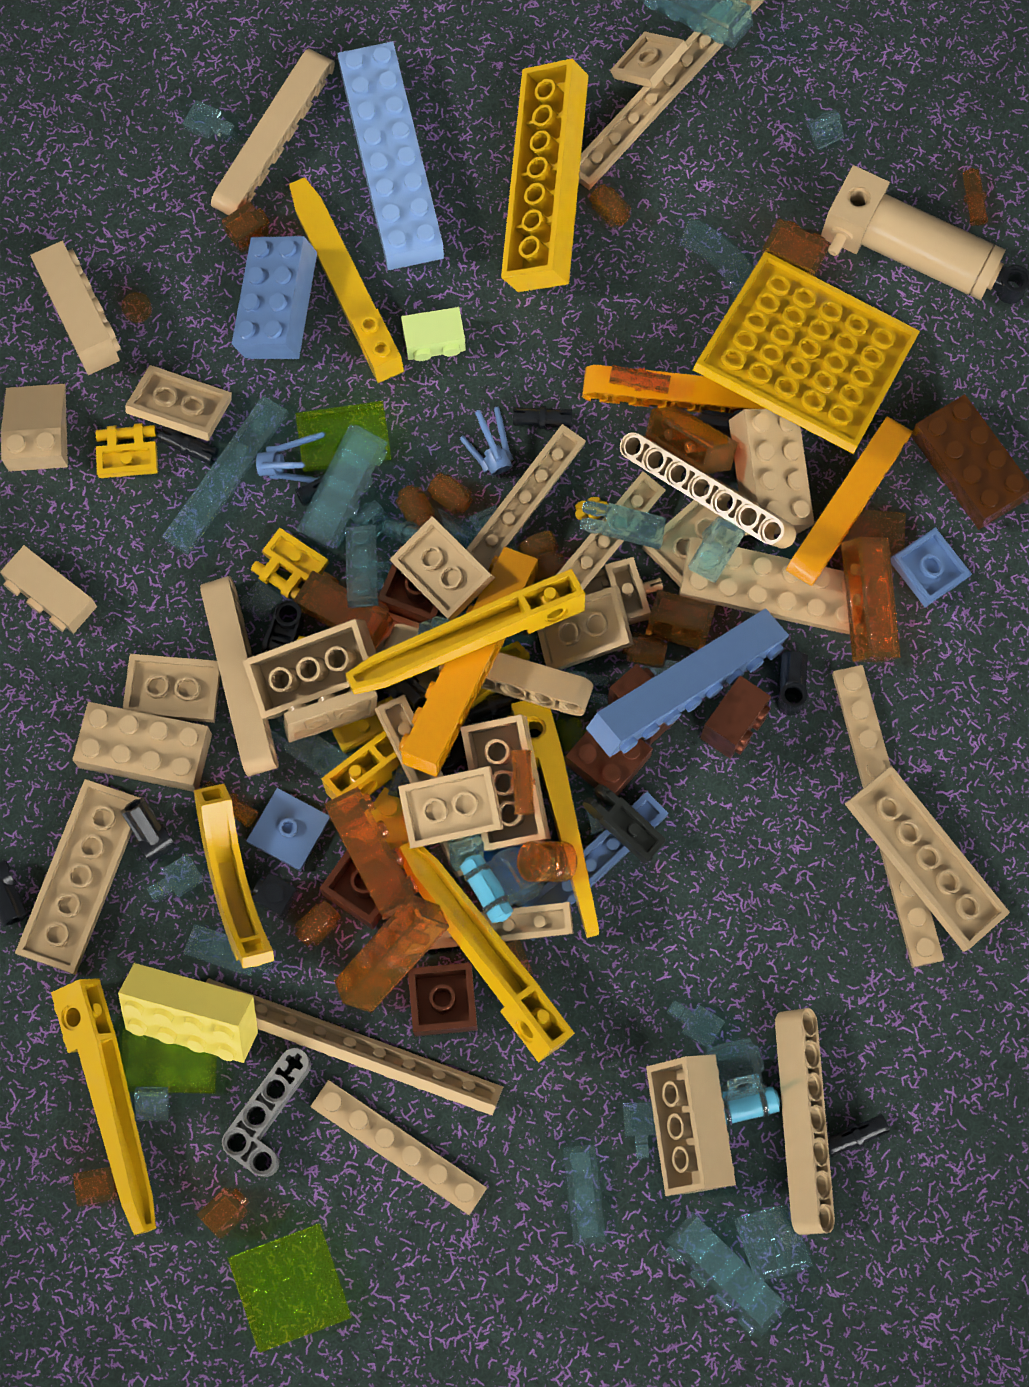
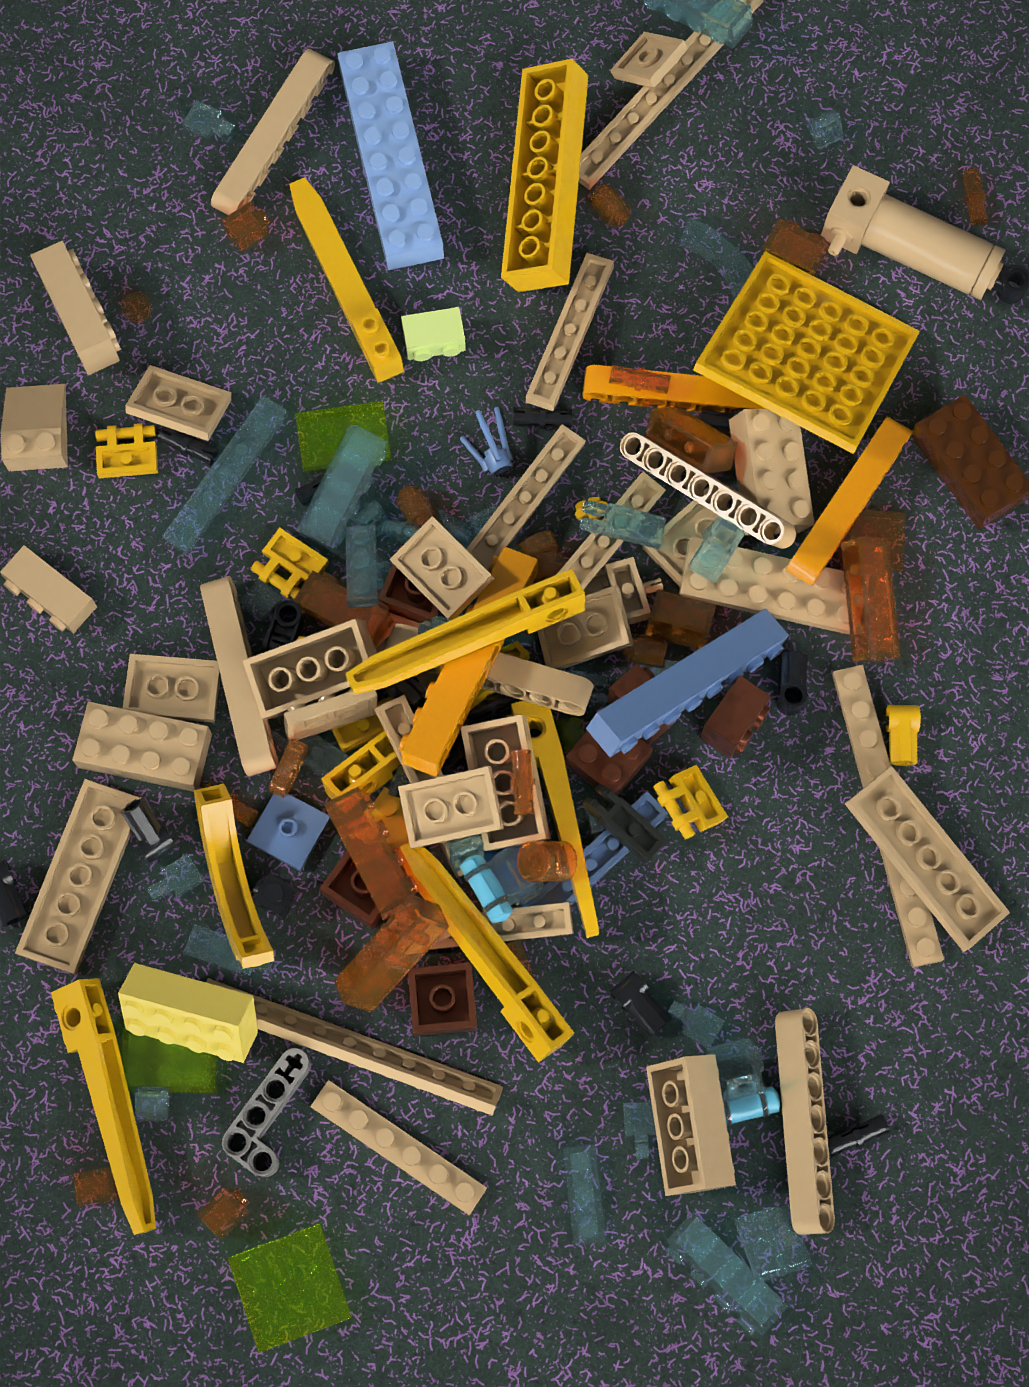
(273, 464): medium blue plant -> none
(274, 297): medium blue brick -> none
(288, 768): none -> clear orange beam
(317, 924): clear orange brick -> none
(450, 493): clear orange brick -> none
(569, 332): none -> tan plate
(638, 1001): none -> black piece
(696, 797): none -> yellow plate
(903, 730): none -> yellow piece
(930, 567): medium blue plate -> none

